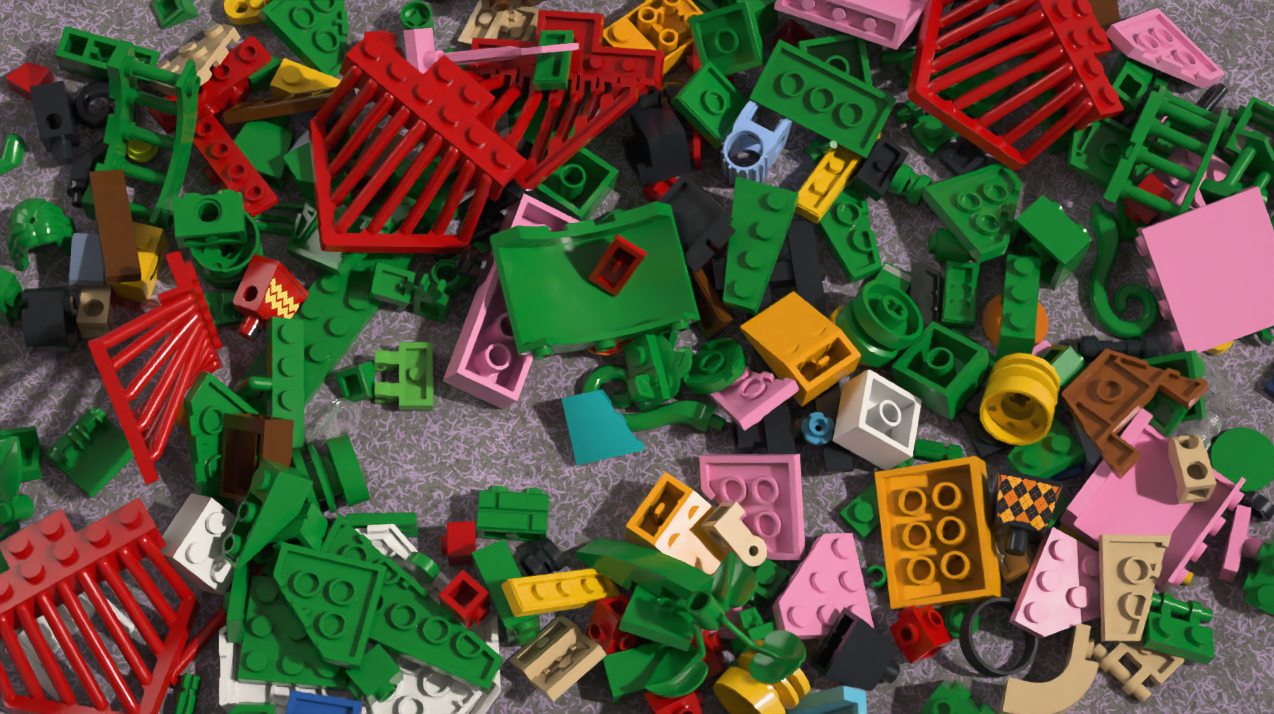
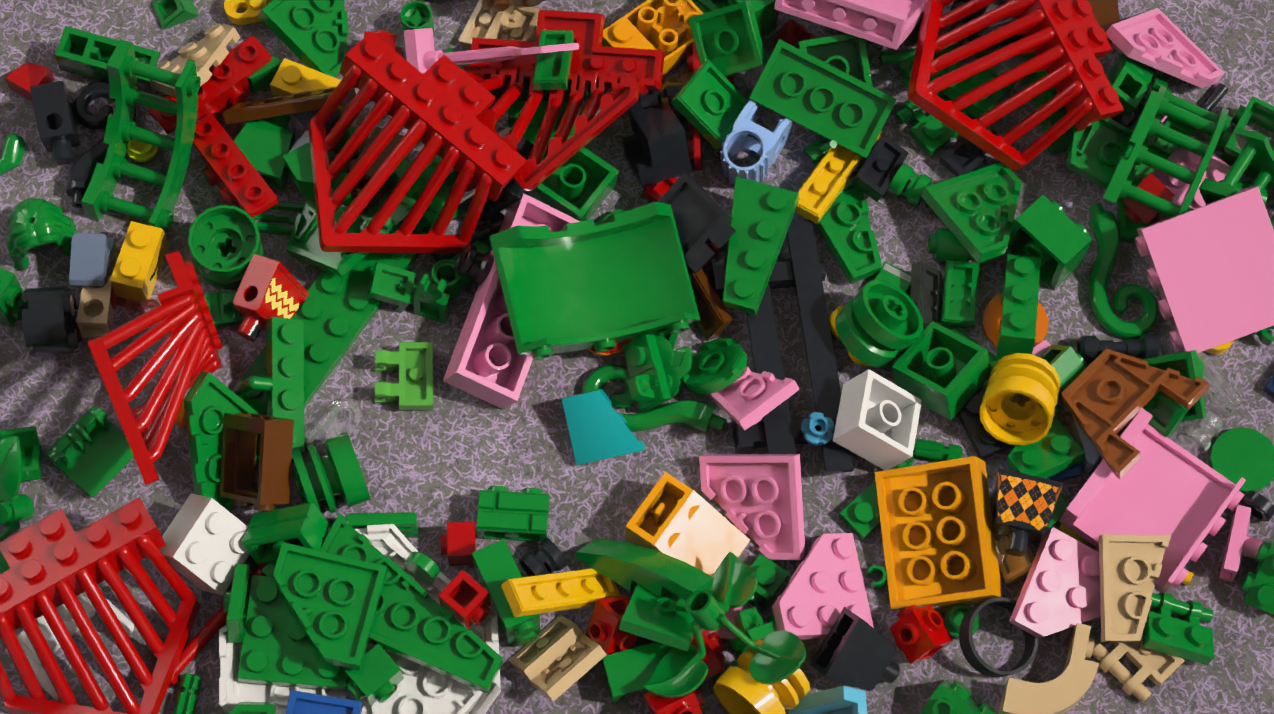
(115, 226): reddish brown tile -> none
(225, 229): green brick -> none
(268, 507): green slope -> none
(357, 381): green slope -> none
(617, 264): red slope -> none
(732, 535): tan leg -> none
(802, 346): light orange slope -> none
(1191, 469): tan leg -> none

